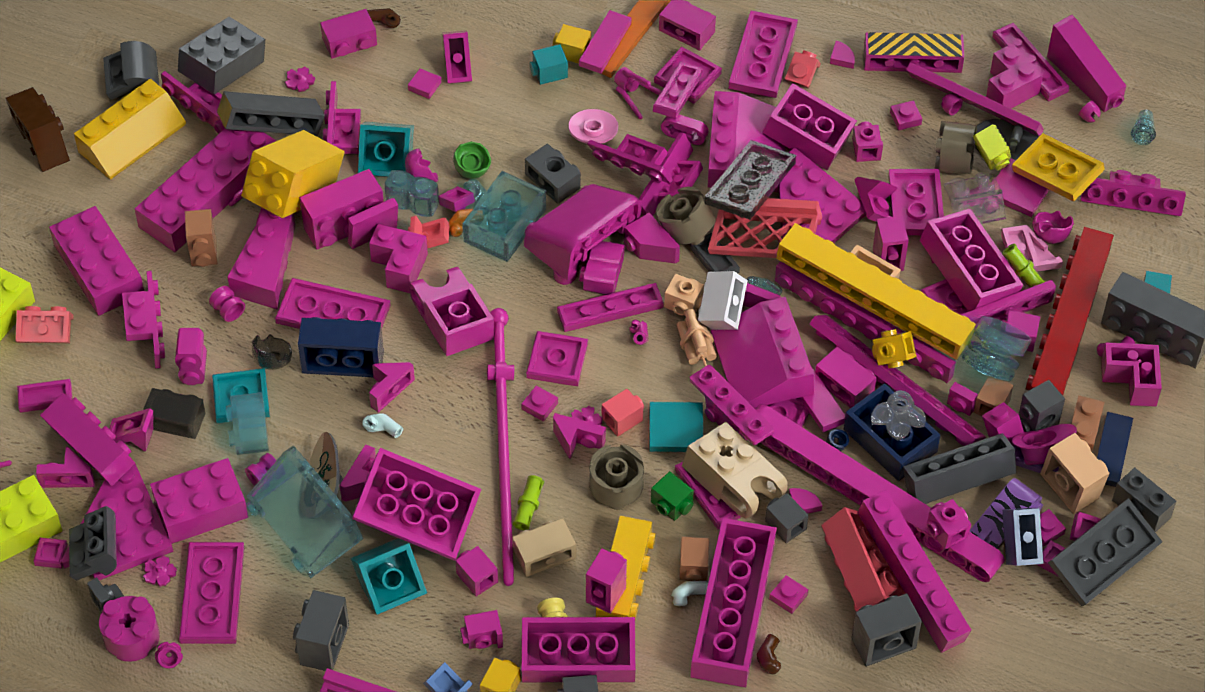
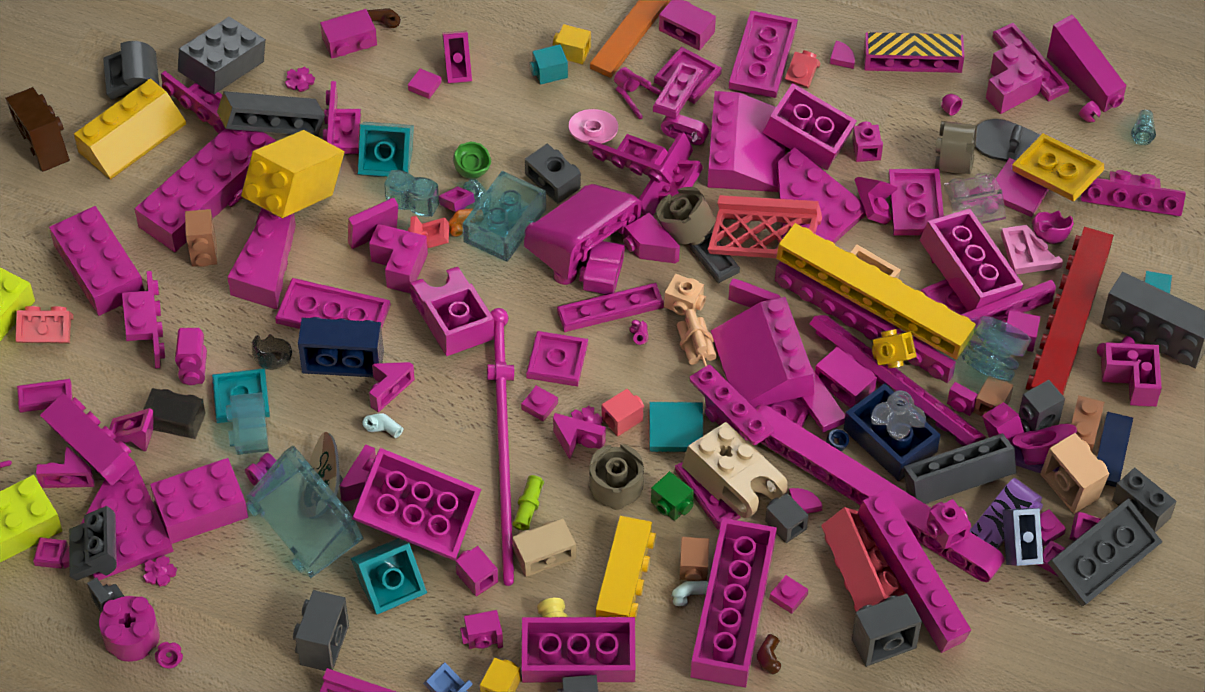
(212, 593): dark pink tile -> none
(224, 300): dark pink wheel -> none
(328, 209): dark pink brick -> none
(419, 167): dark pink hair -> none
(605, 41): dark pink tile -> none
(606, 580): dark pink brick -> none
(722, 300): white brick -> none
(750, 179): clear smoke plate -> none
(764, 283): clear light blue arm -> none
(891, 240): dark pink brick -> none
(906, 115): dark pink plate -> none
(975, 99): dark pink tile -> none
(993, 148): neon yellow brick -> none
(1022, 266): lime pin -> none

